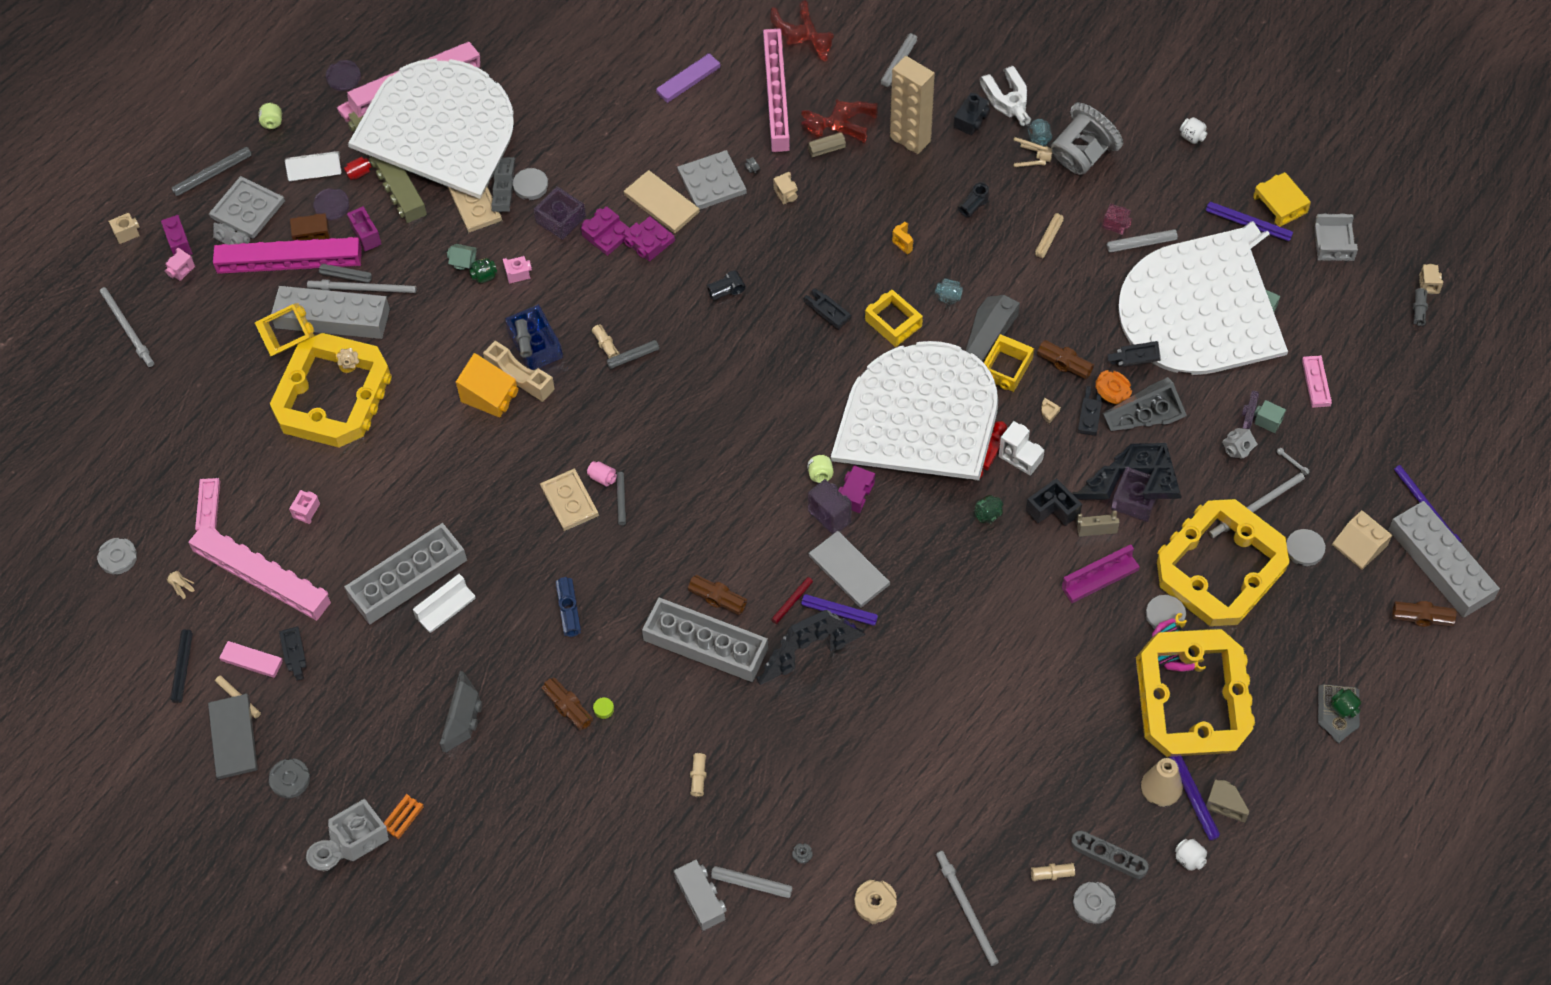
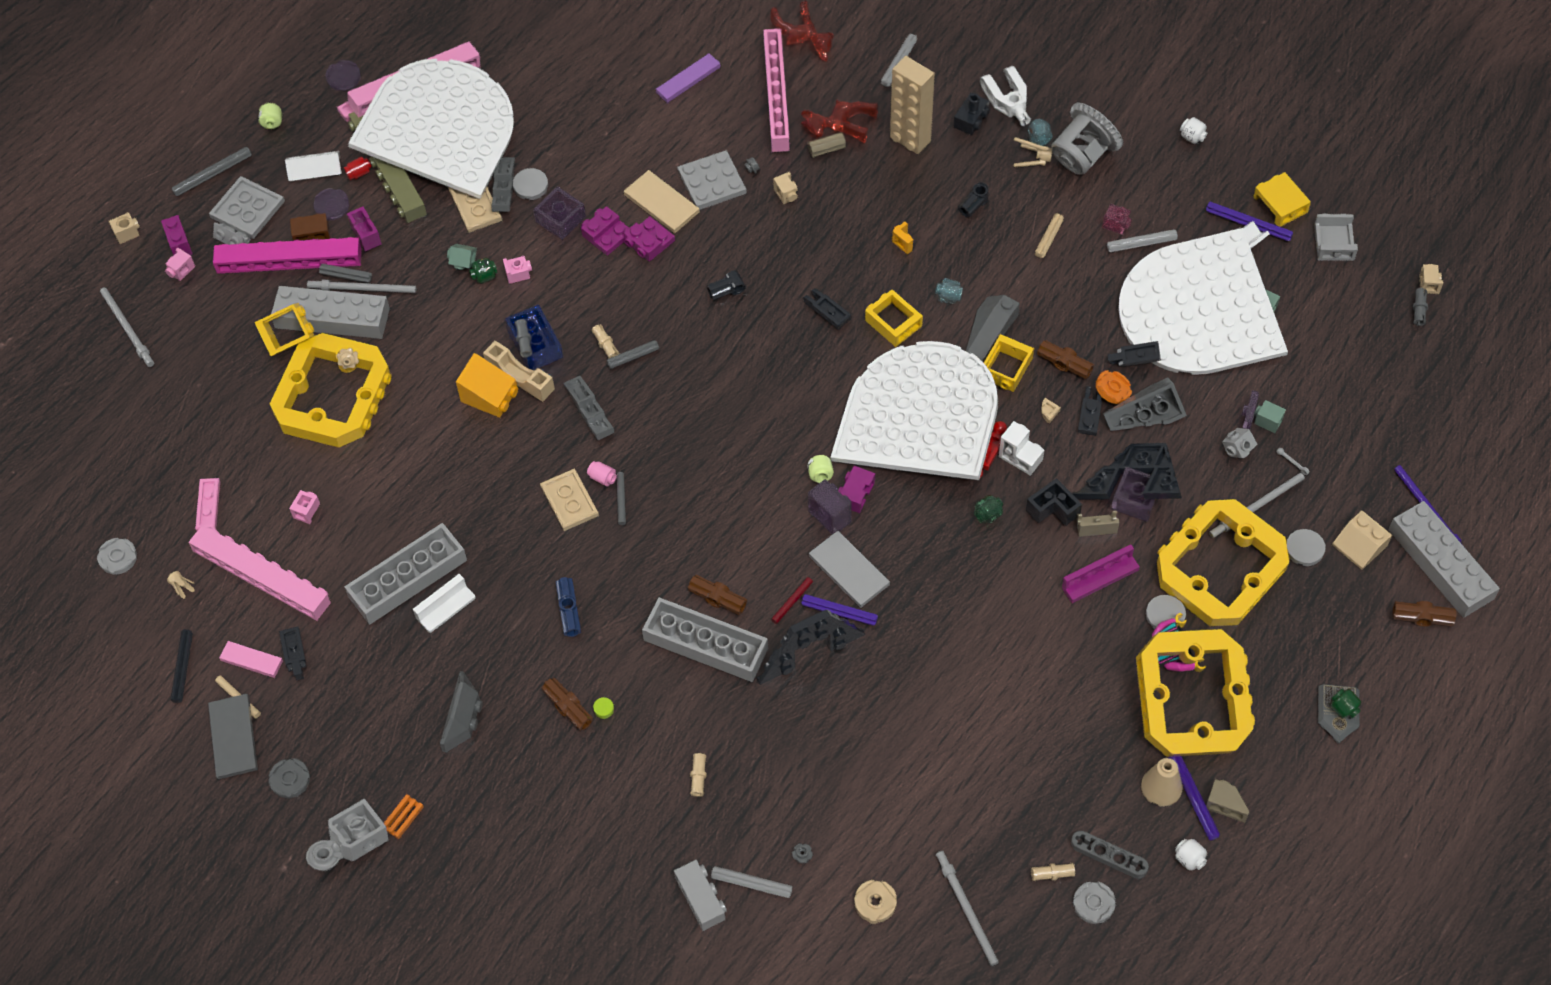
(588, 407): none -> dark grey slope
(1316, 381): bright pink tile -> none

